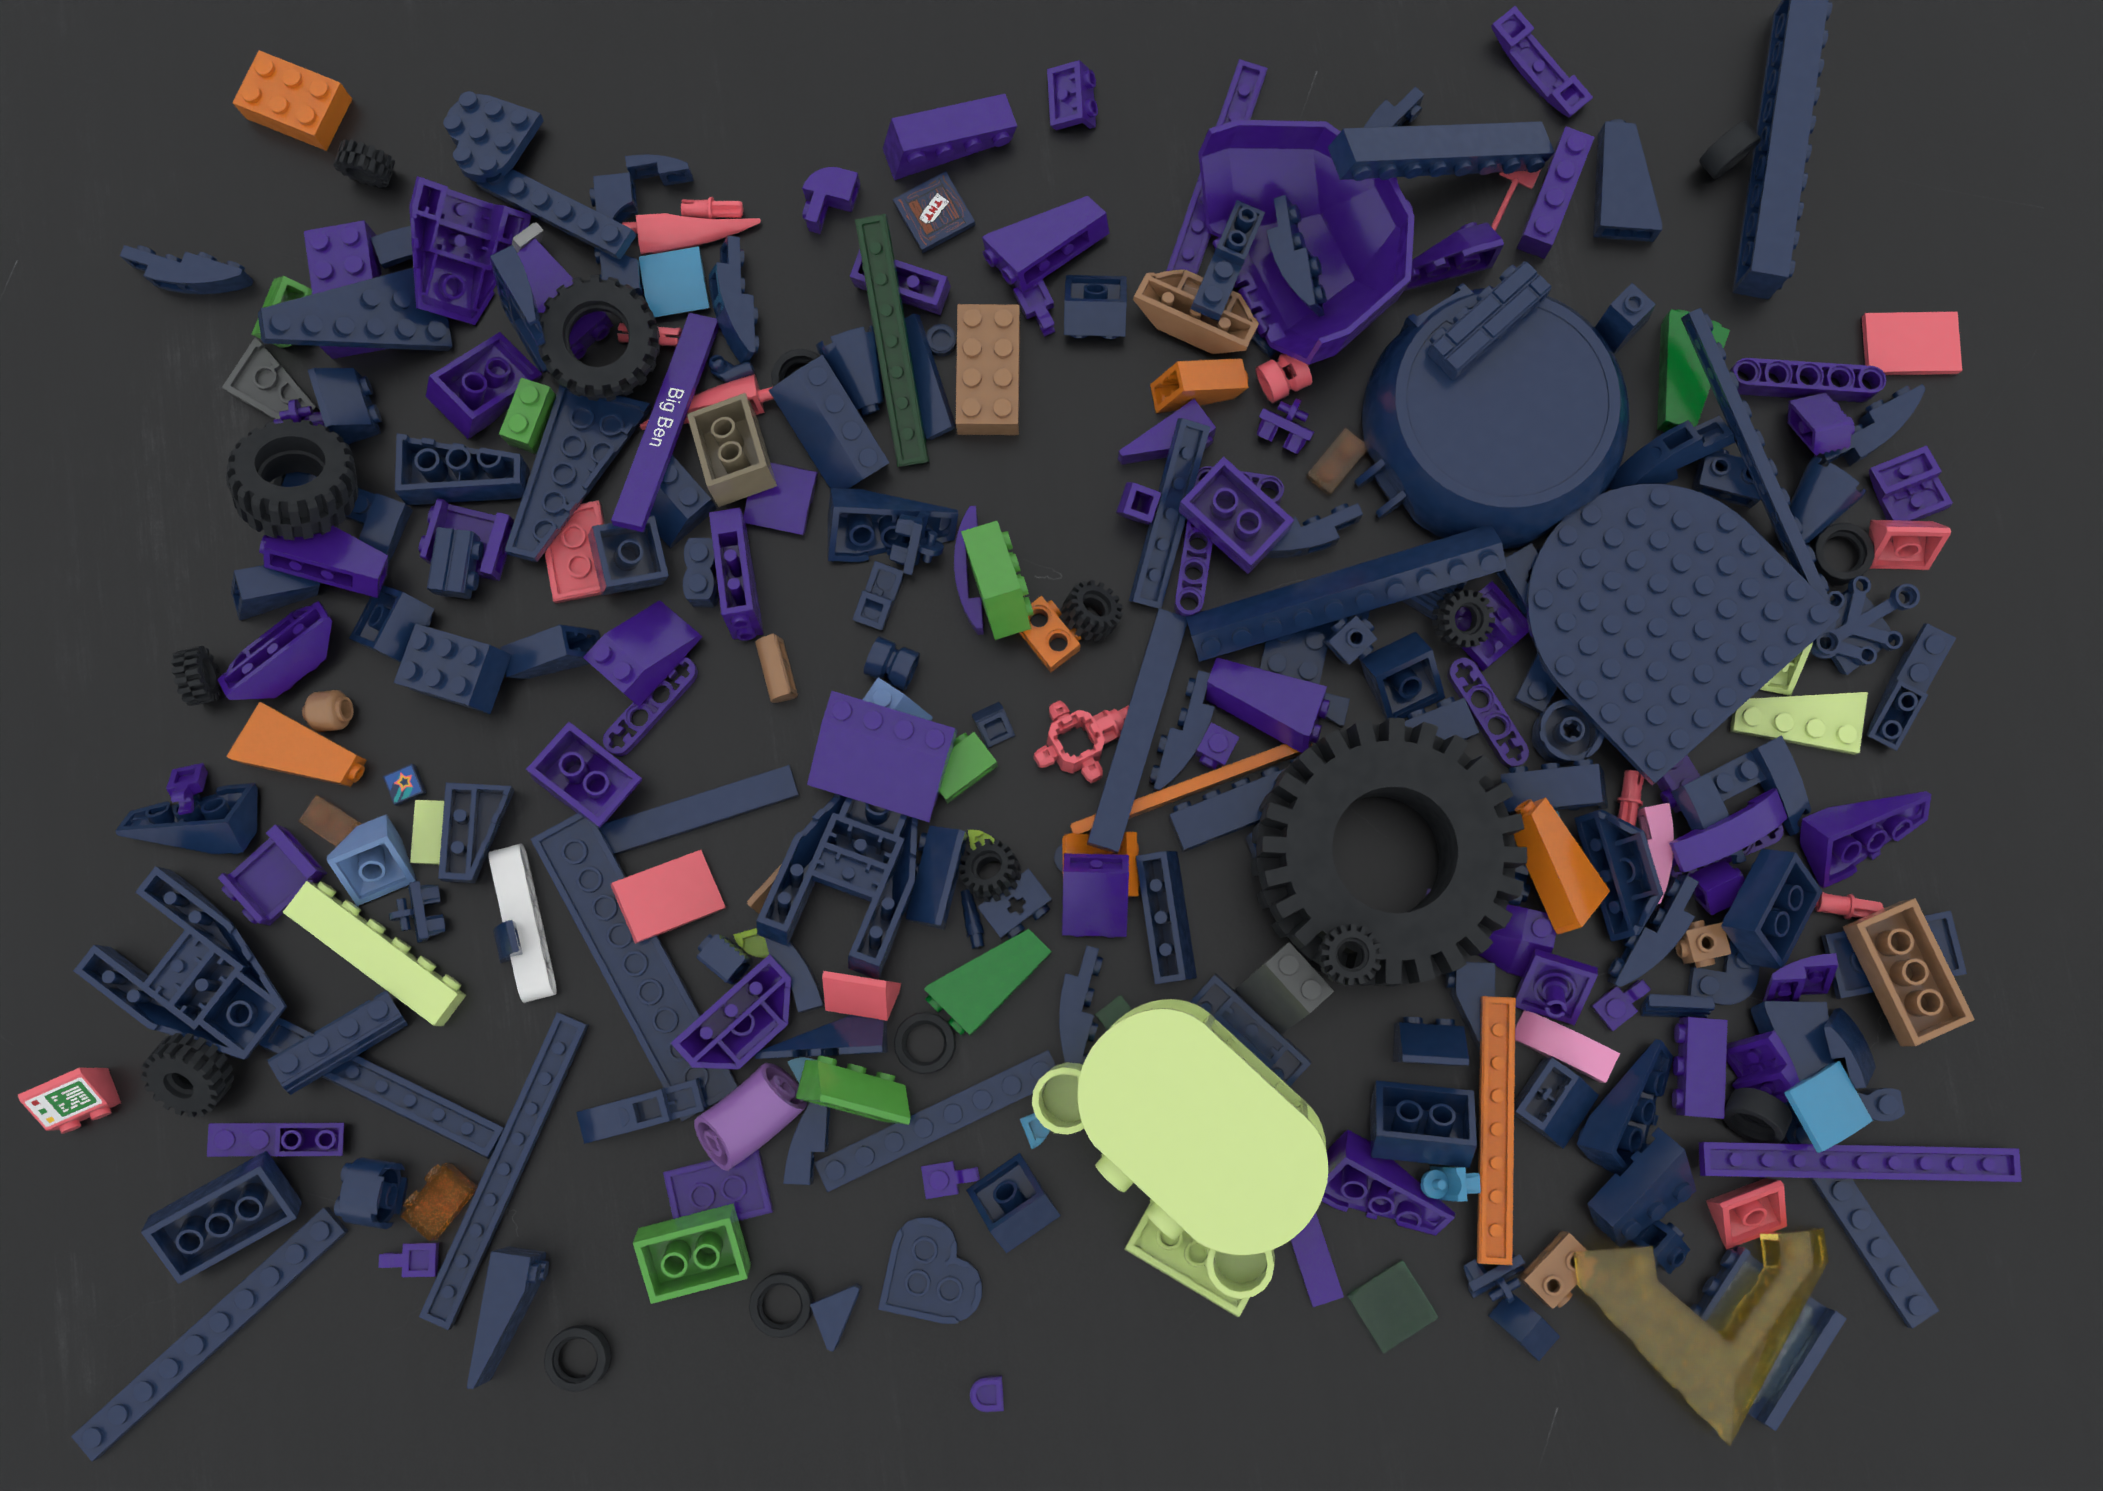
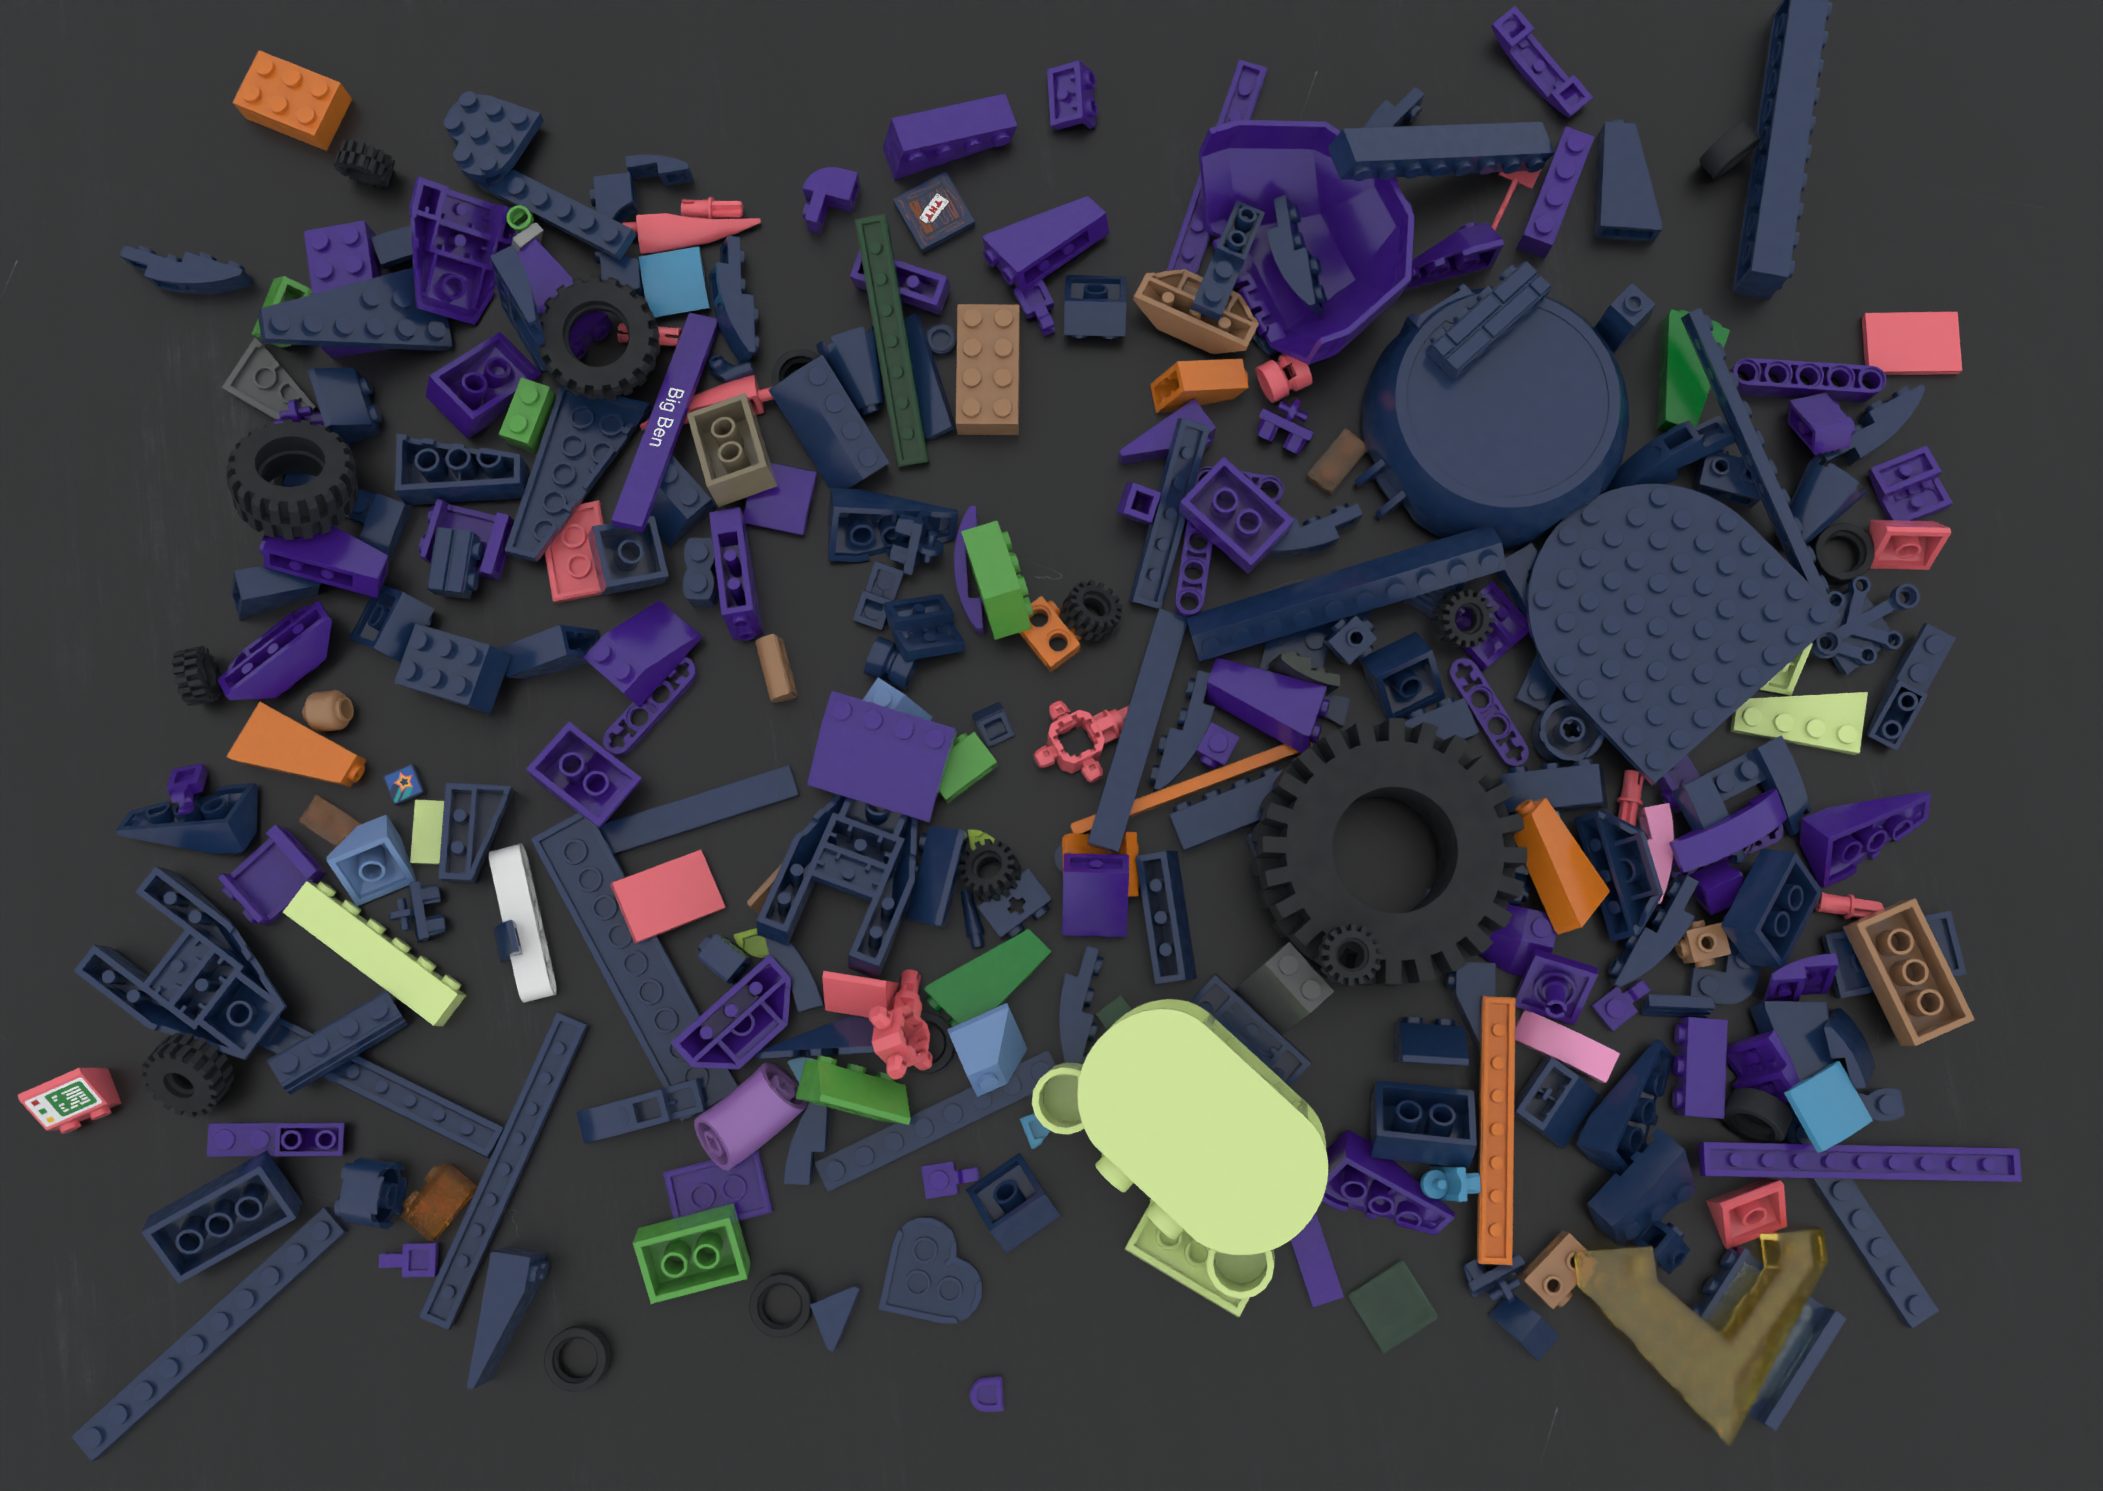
(517, 215): none -> bright green hinge
(901, 1034): none -> coral piece
(923, 627): none -> dark blue slope
(989, 1048): none -> medium blue slope
(1299, 667): none -> pearl dark grey slope

